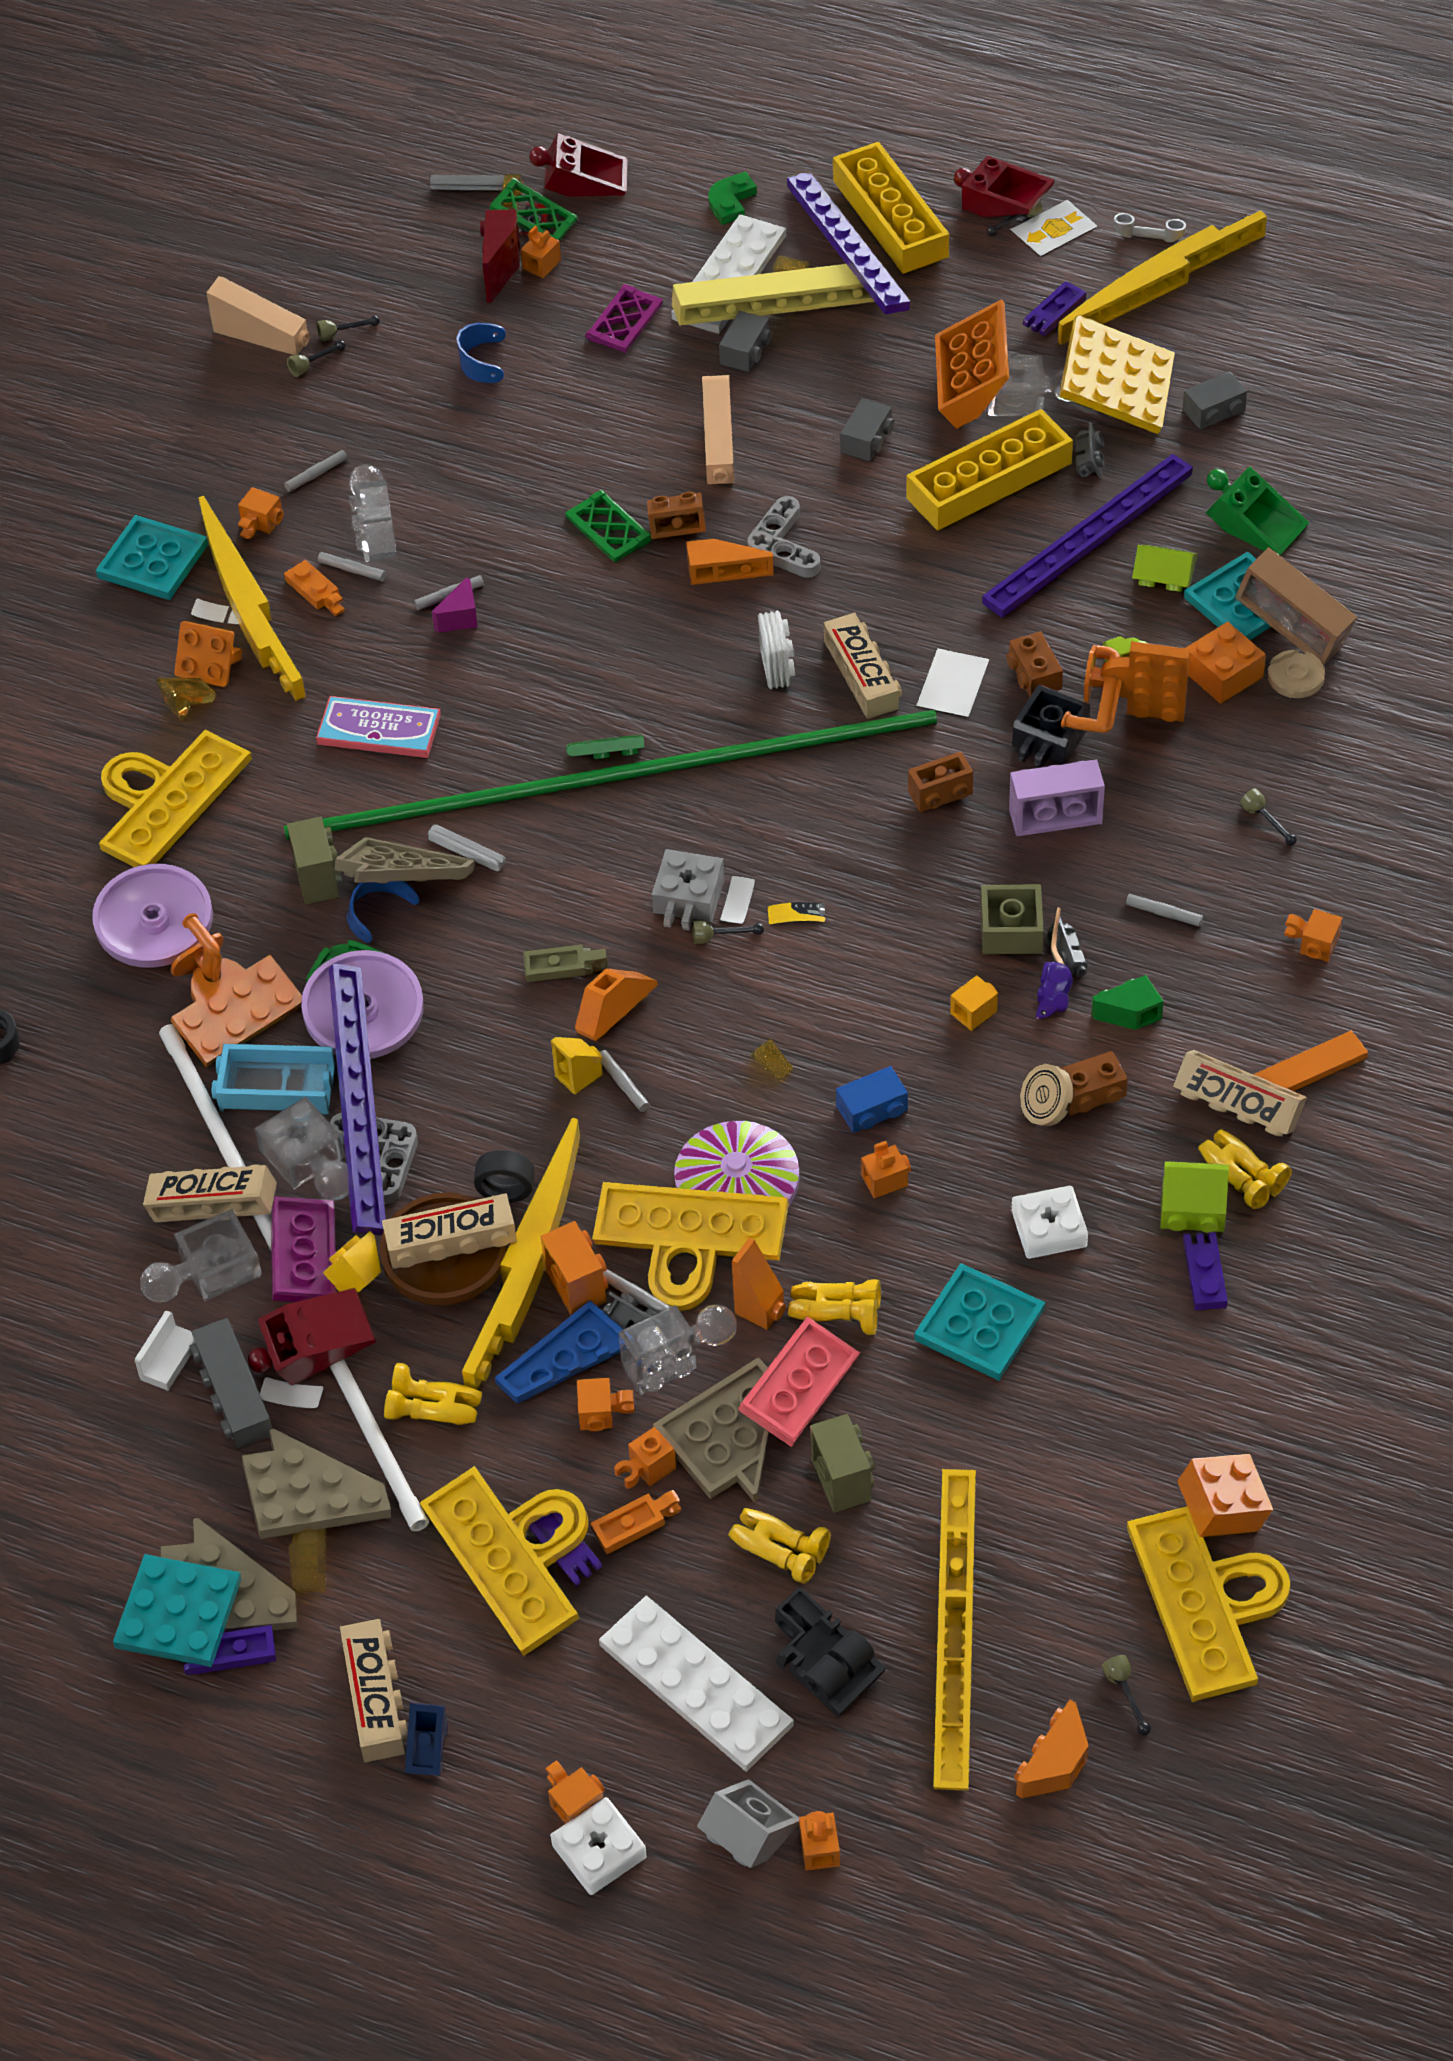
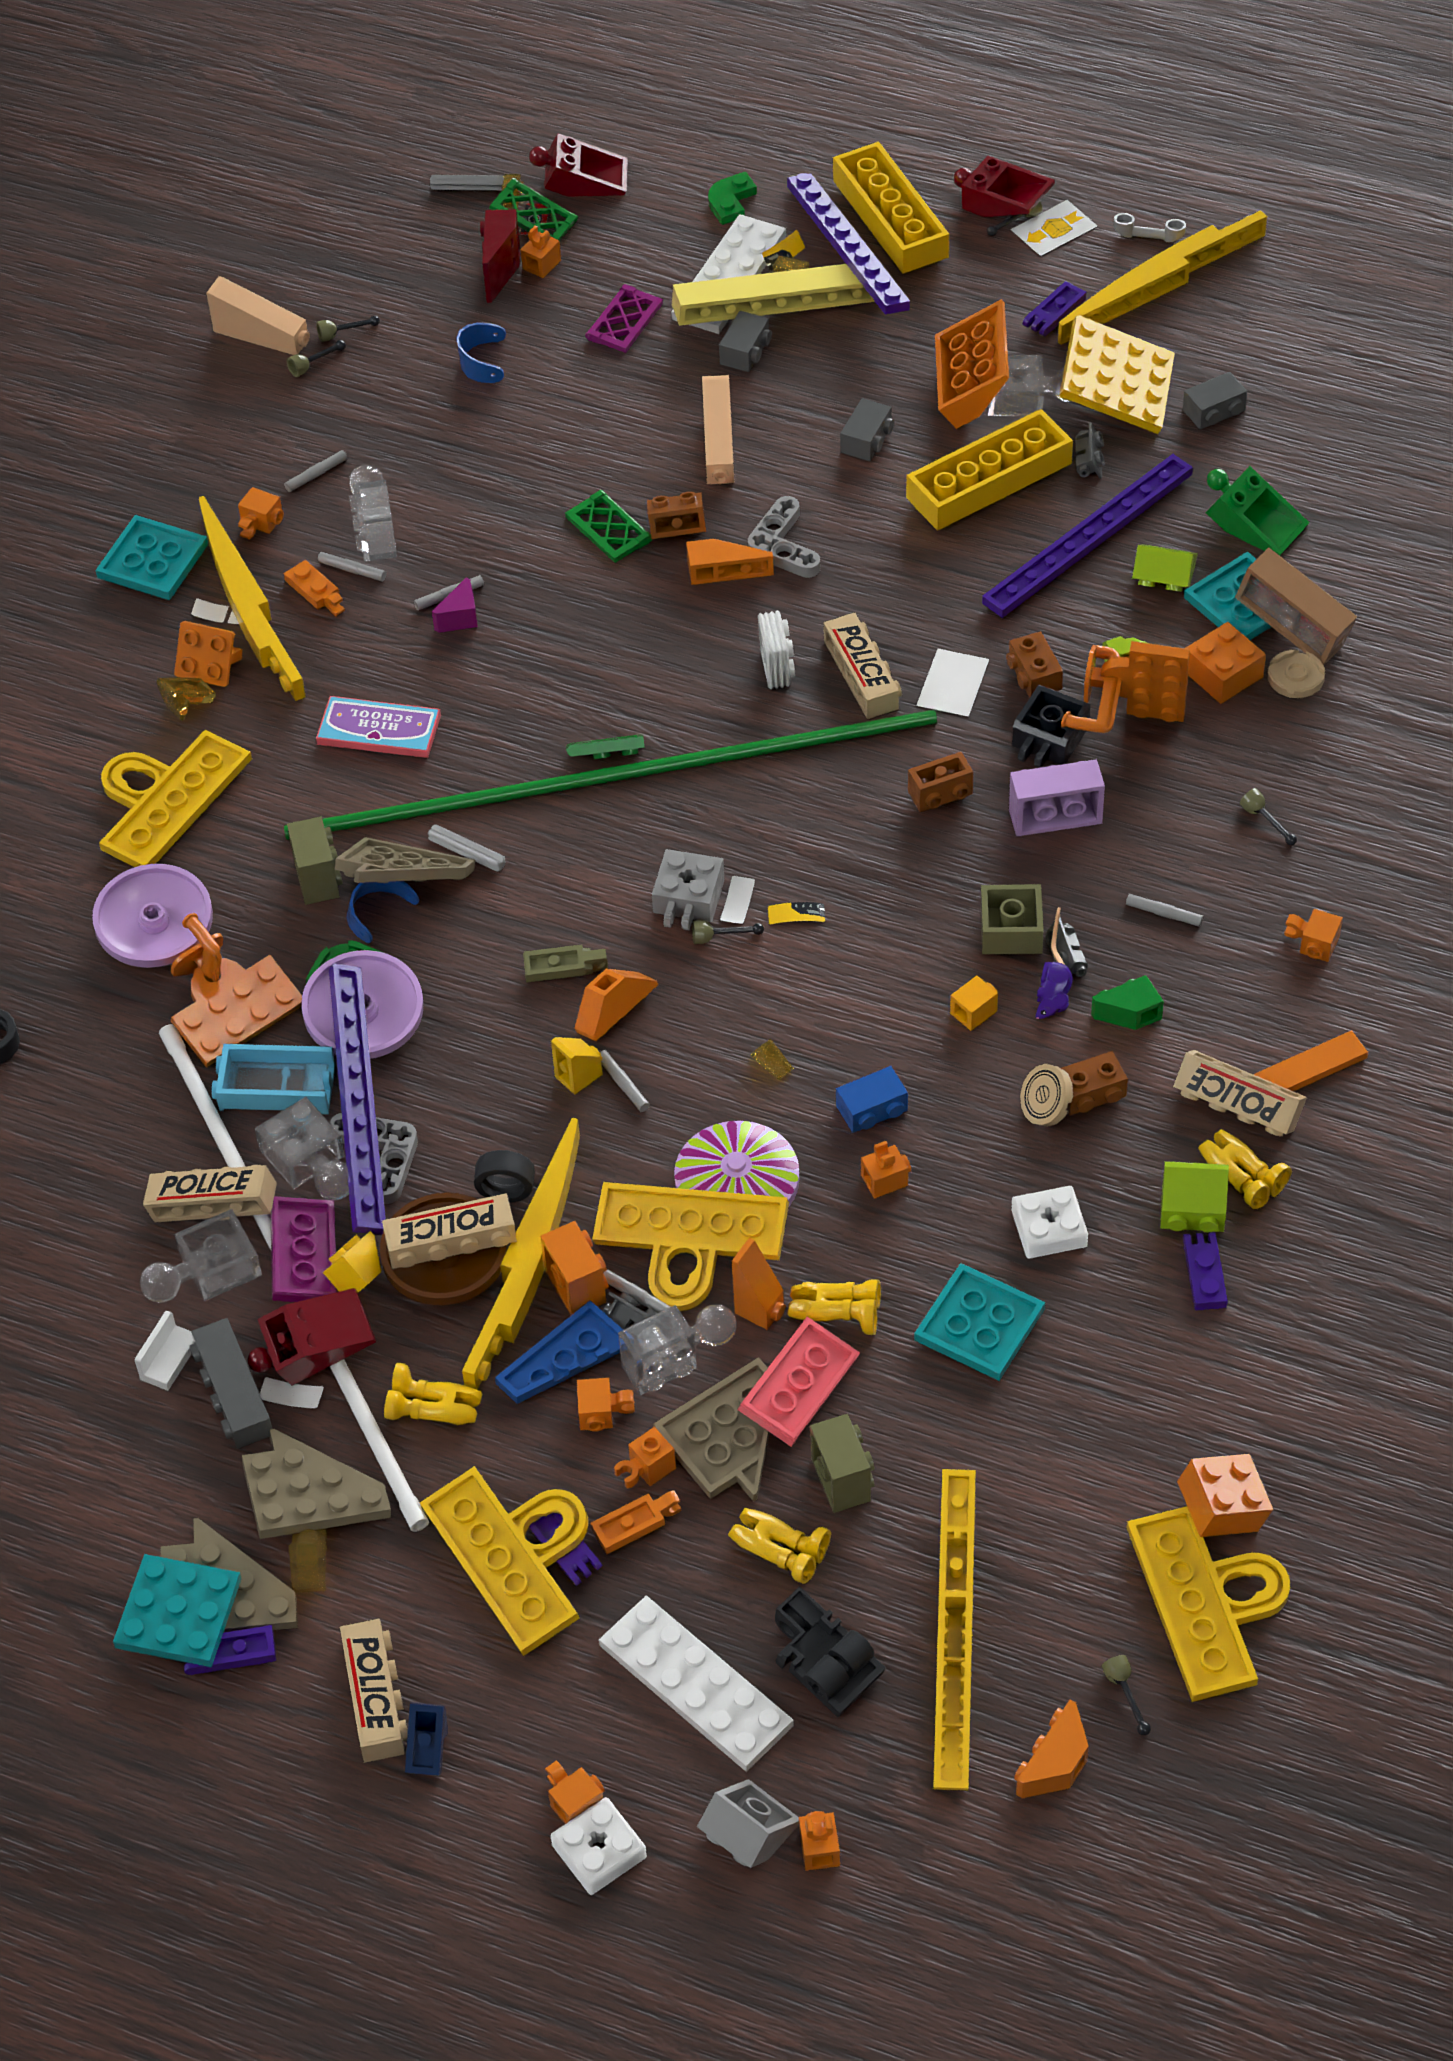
(787, 247): none -> yellow sticker

